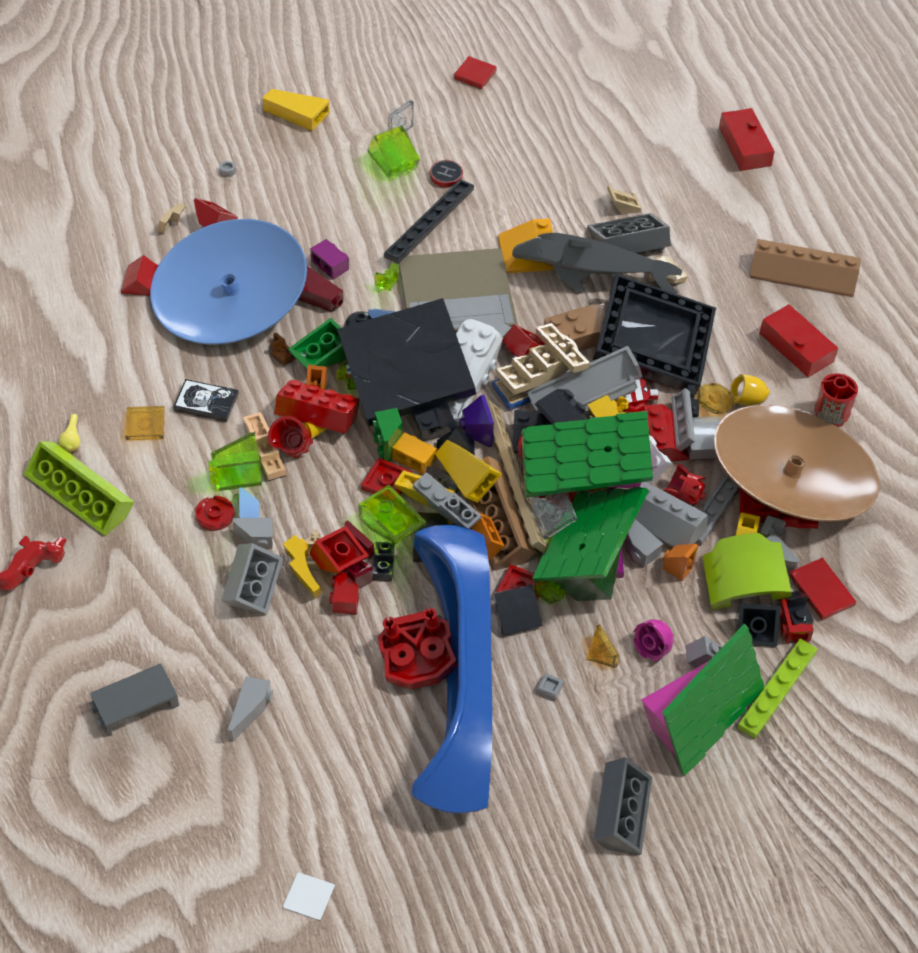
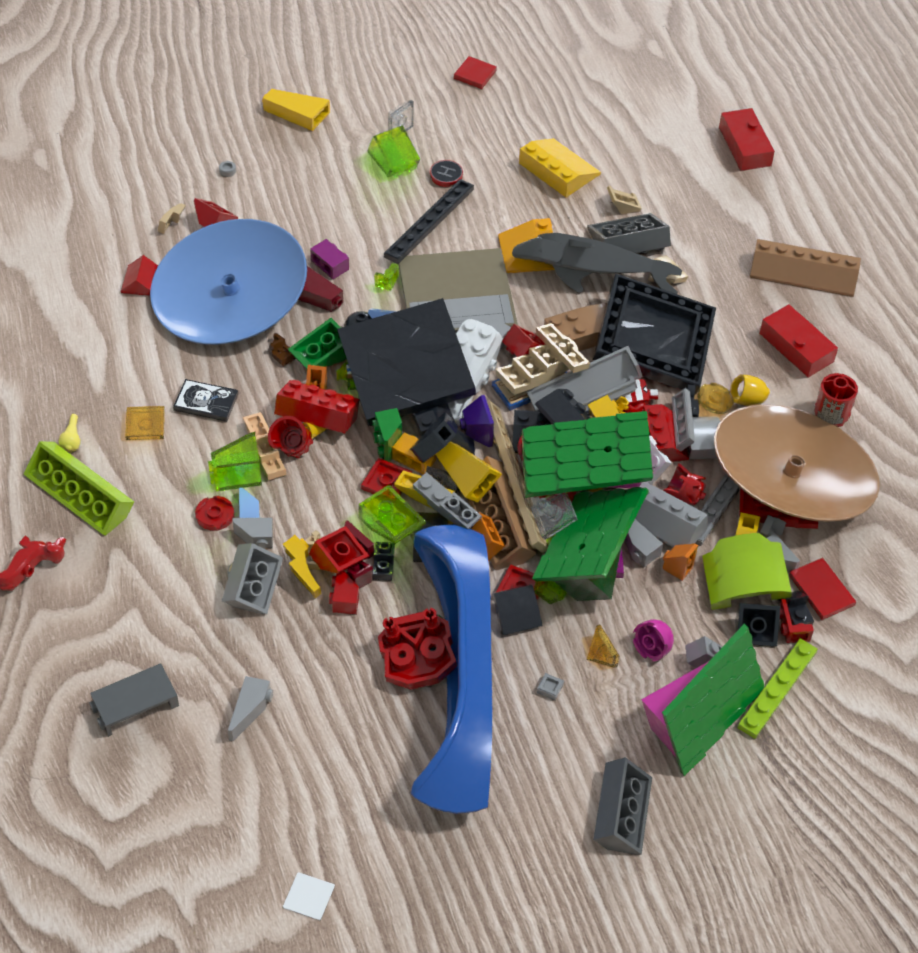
(435, 438): none -> black slope
(557, 165): none -> yellow slope

